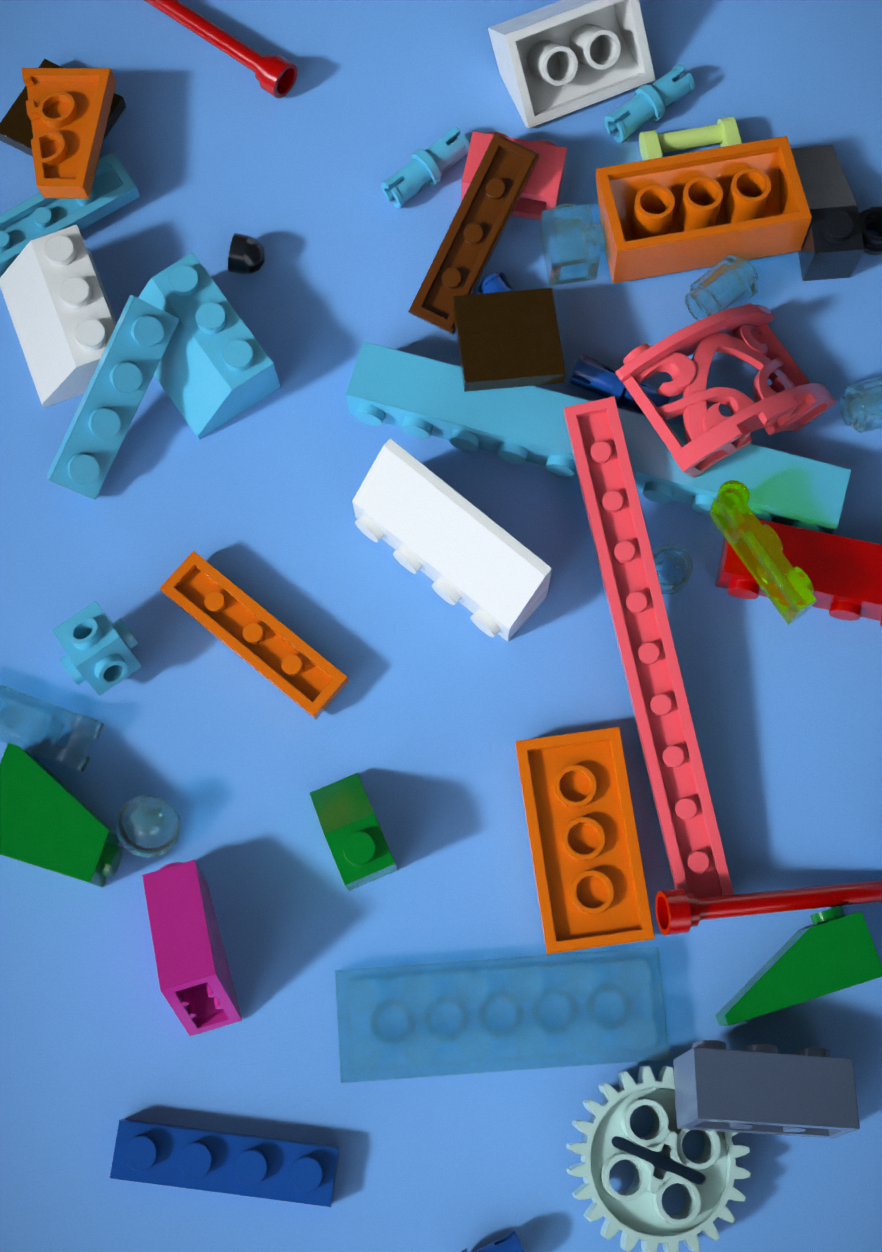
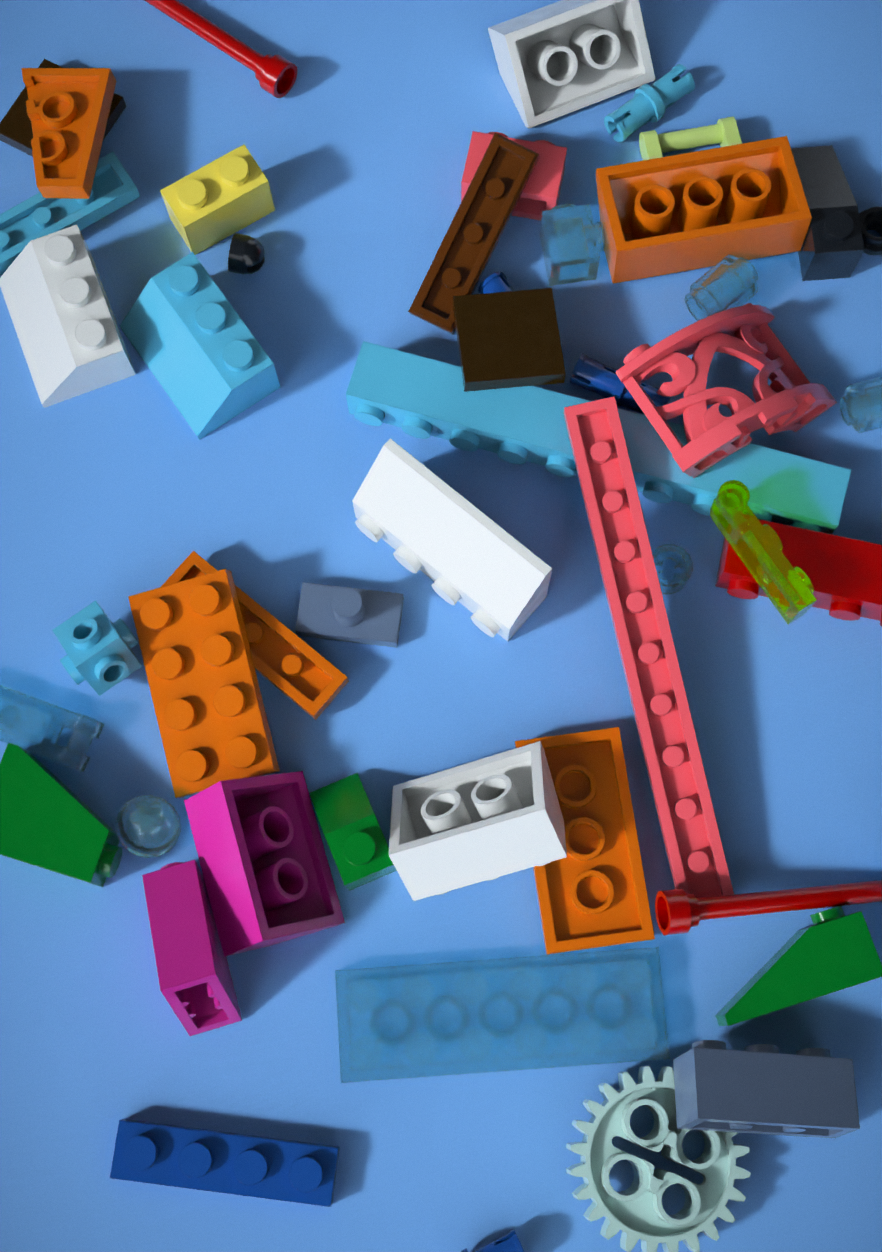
(112, 397): medium azure plate -> none
(203, 682): none -> orange plate
(218, 199): none -> light yellow brick
(263, 861): none -> dark pink slope
(349, 614): none -> sand blue tile
(426, 167): medium azure pin -> none
(476, 822): none -> white slope

